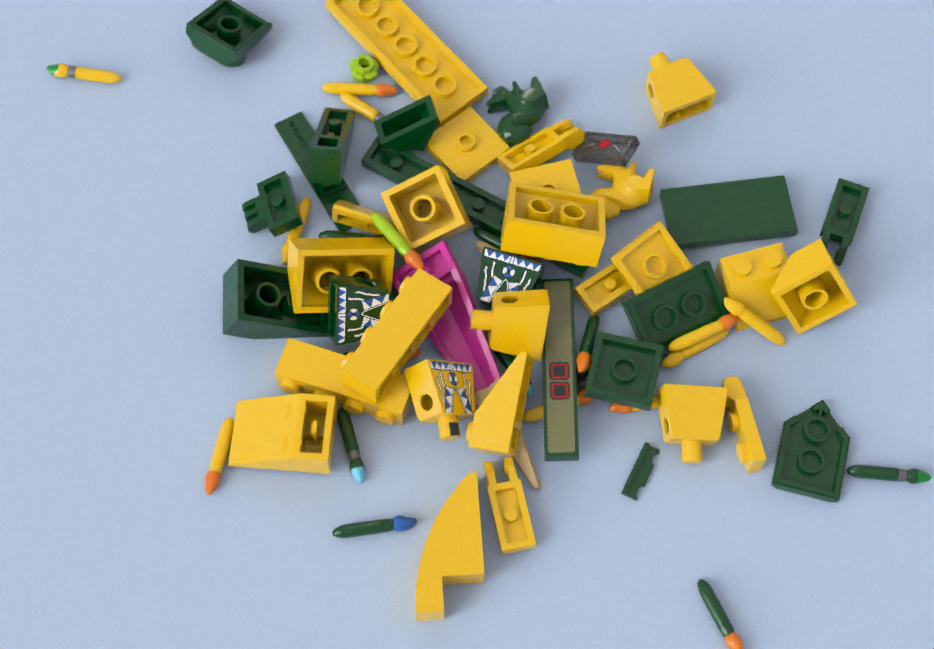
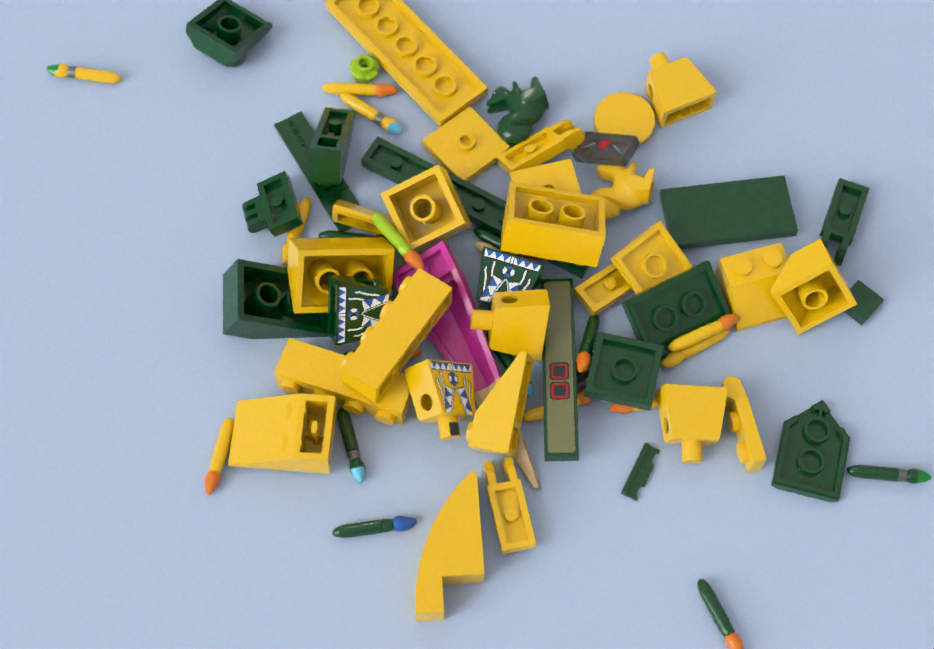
(409, 126): dark green slope -> none
(625, 116): none -> yellow tile
(738, 309): yellow piece -> none
(866, 300): none -> dark green tile

